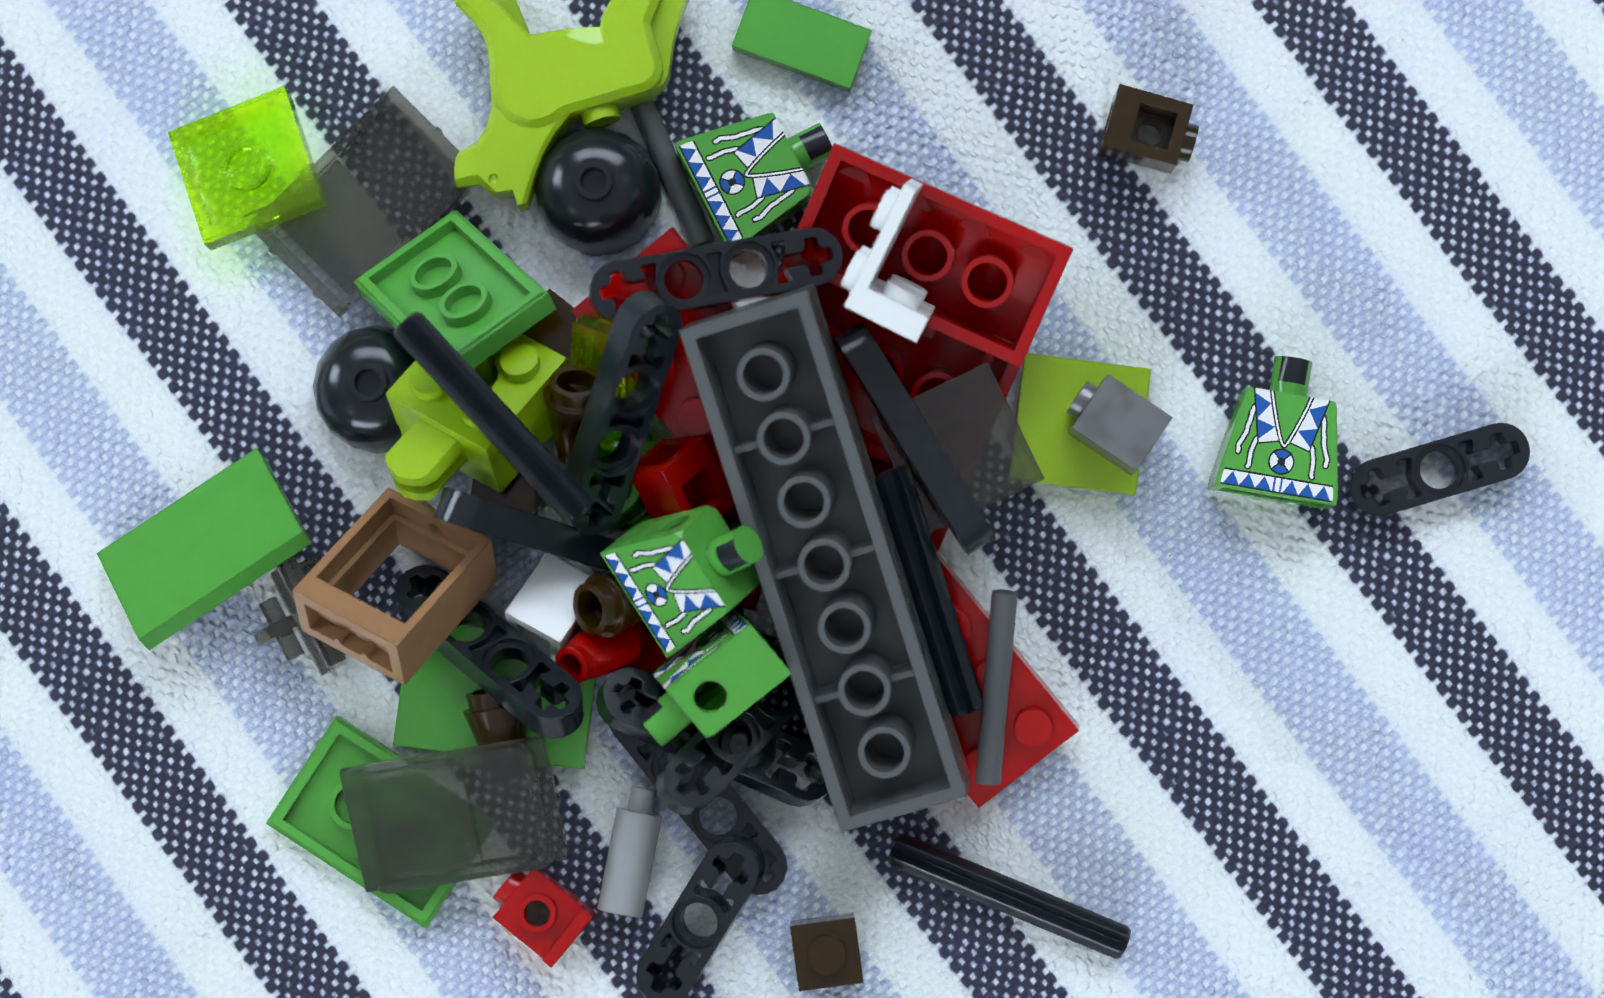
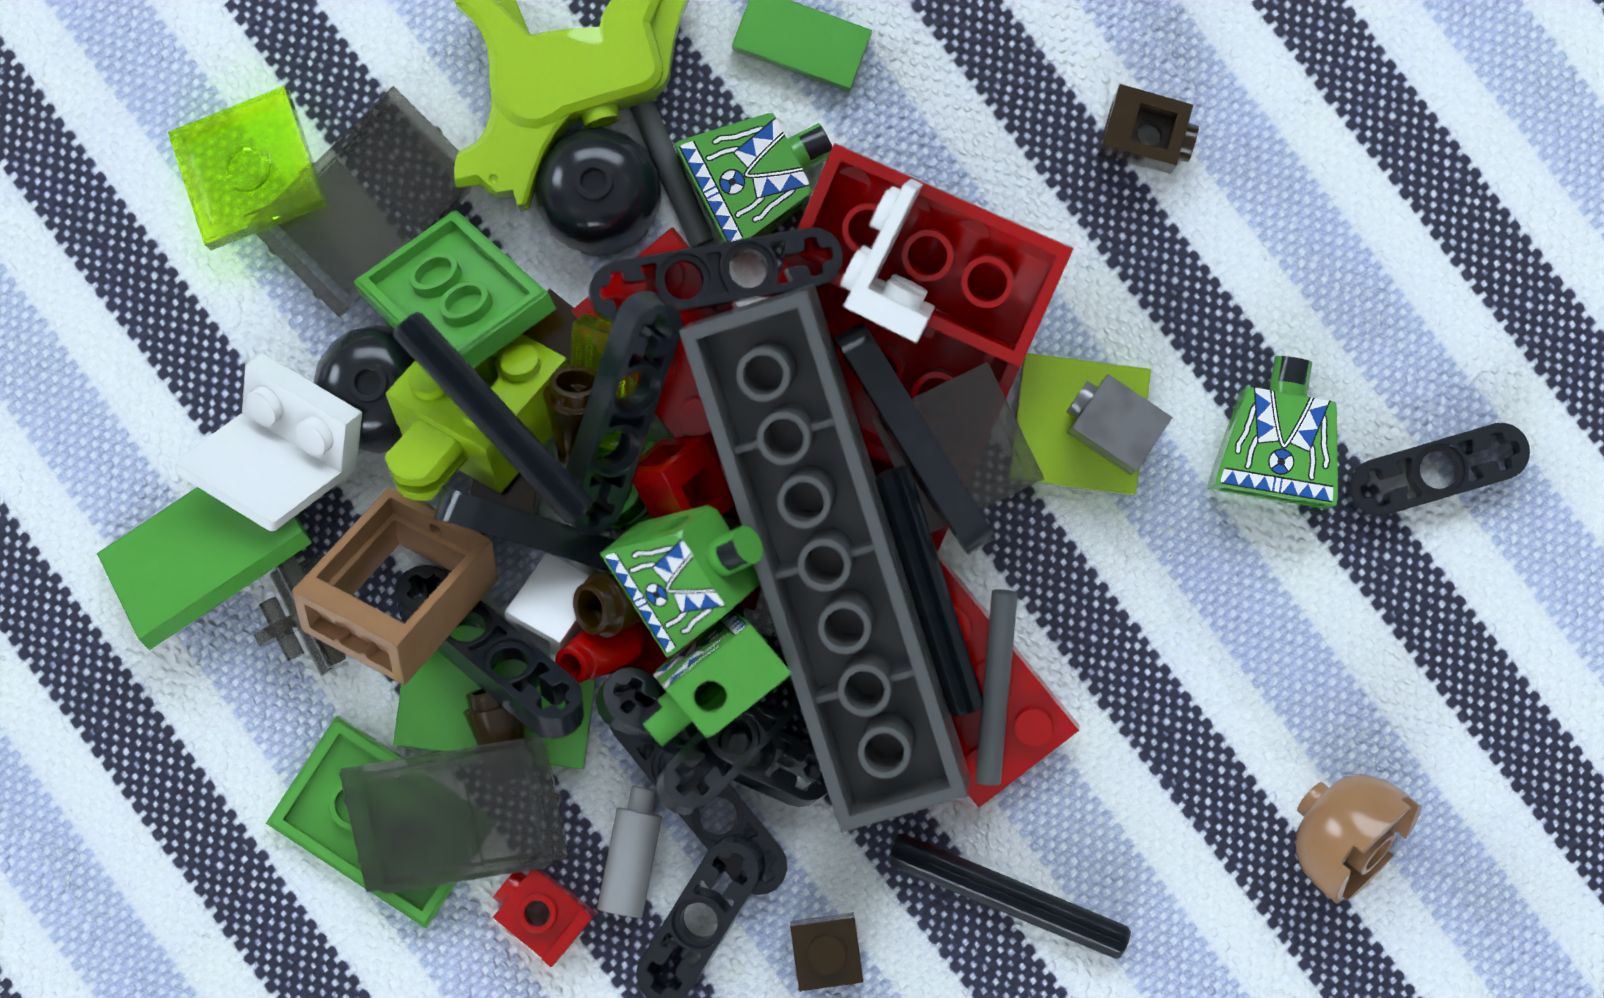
(281, 448): none -> white bracket
(1350, 831): none -> medium nougat cylinder

